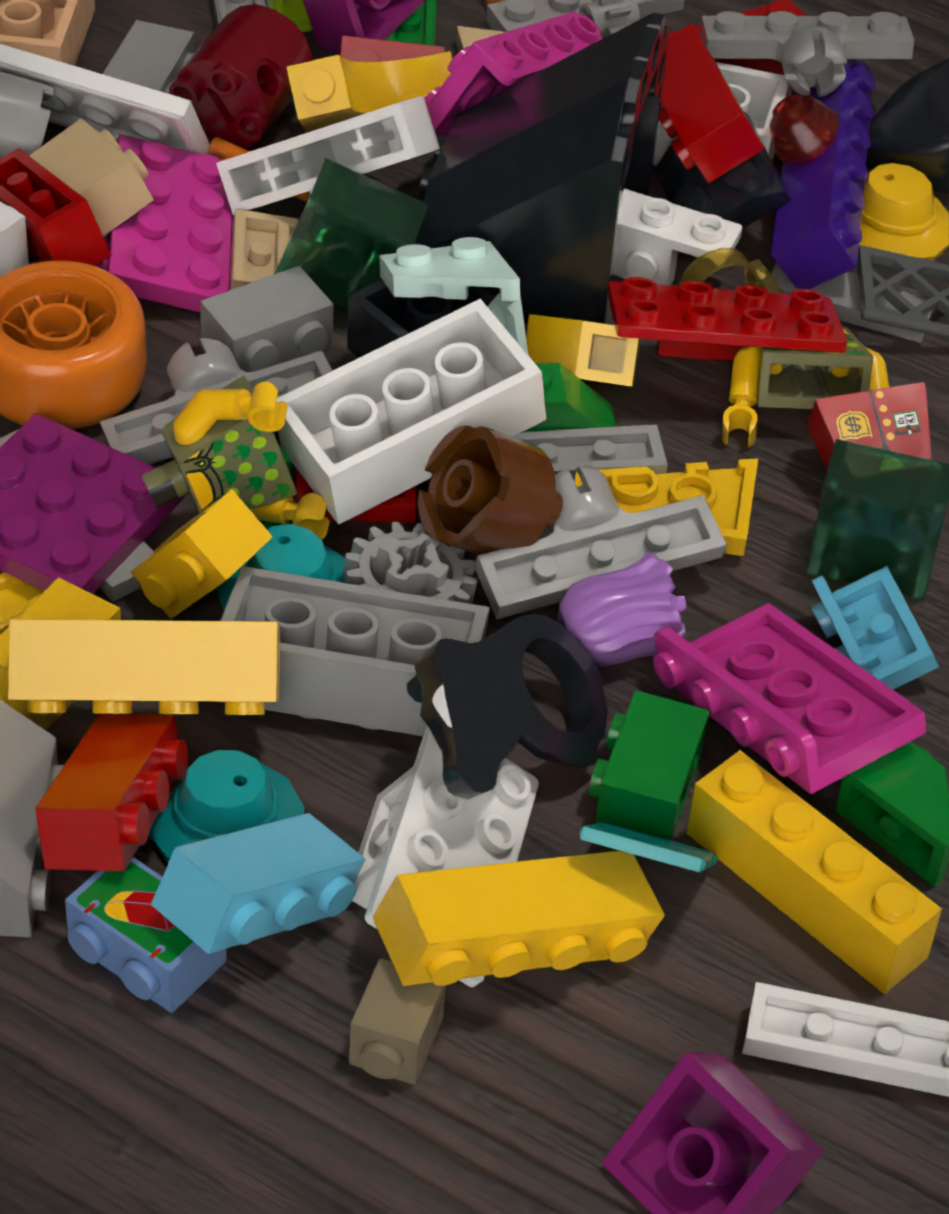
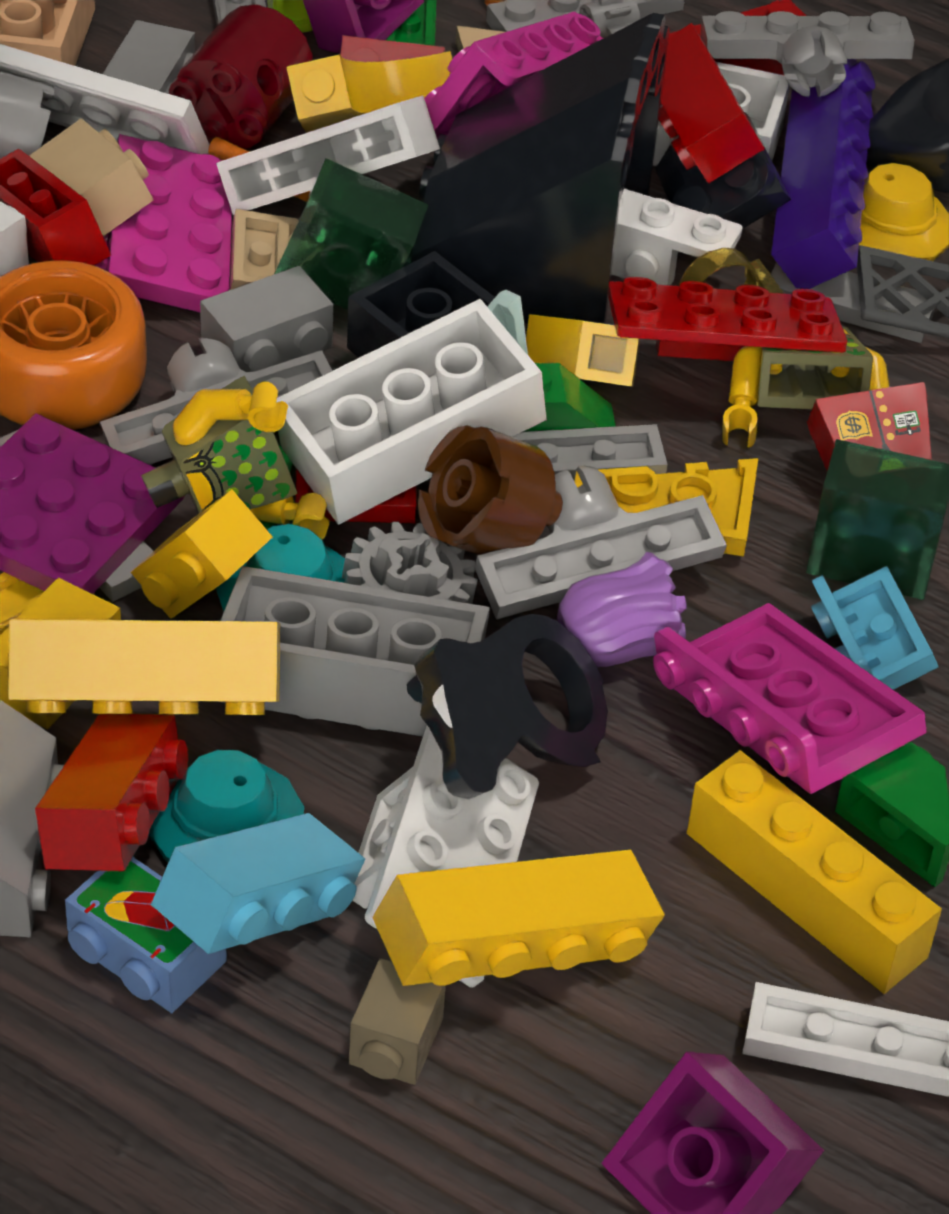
(448, 270): light aqua wing -> none
(648, 846): teal piece -> none
(649, 765): green brick -> none
(802, 128): clear red cone -> none

